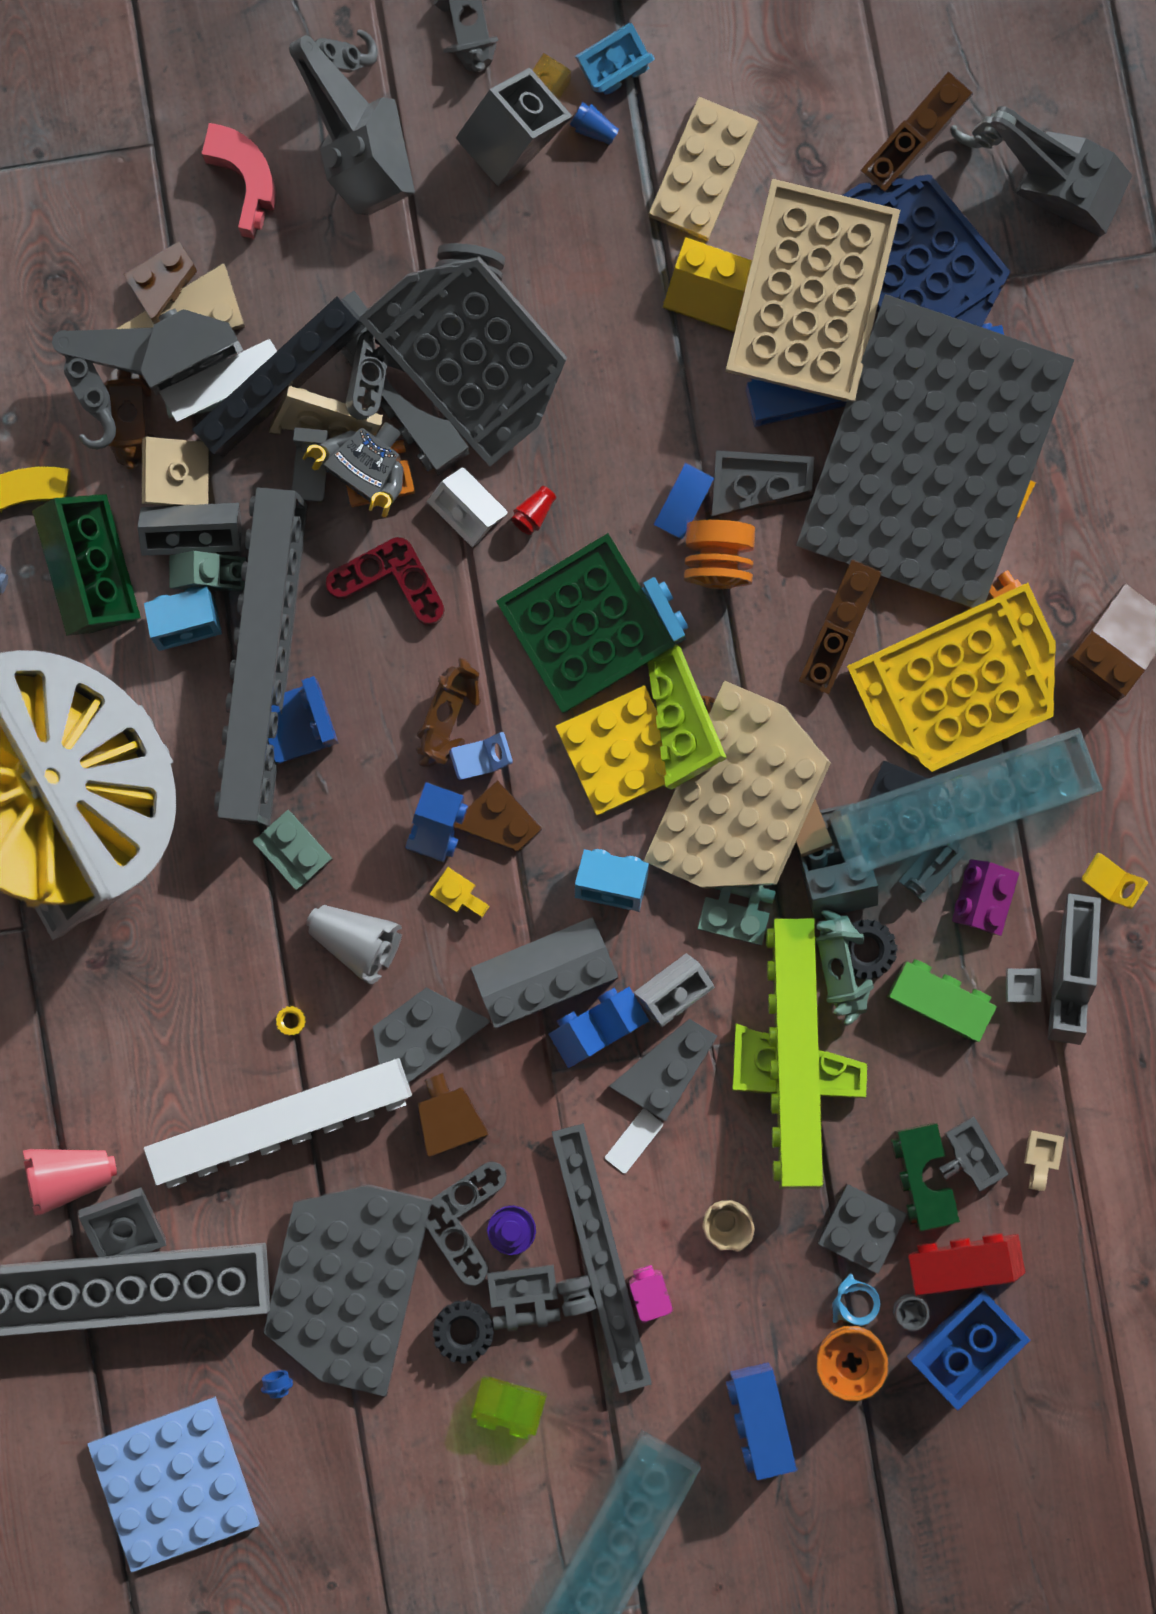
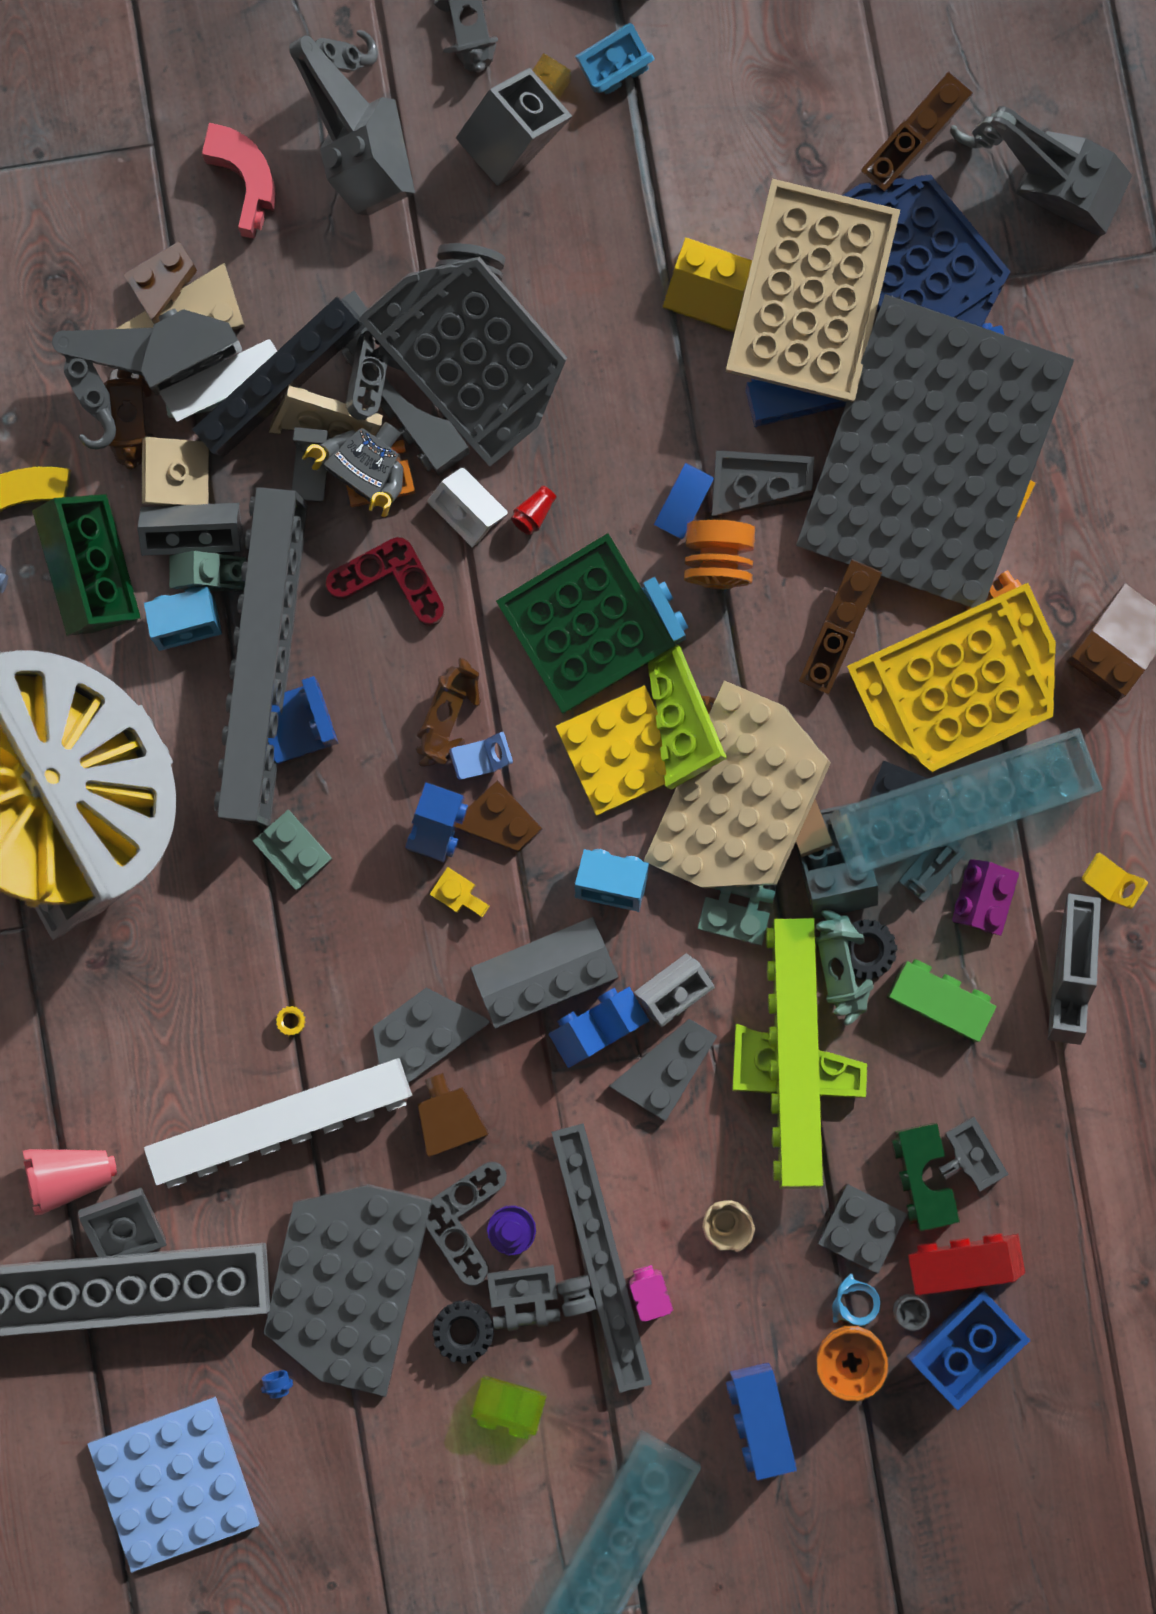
(356, 939): light grey cone -> none
(593, 124): blue cone -> none
(634, 1141): white sticker -> none
(703, 168): tan plate -> none
(1023, 985): light grey plate -> none
(1043, 1153): tan plate -> none

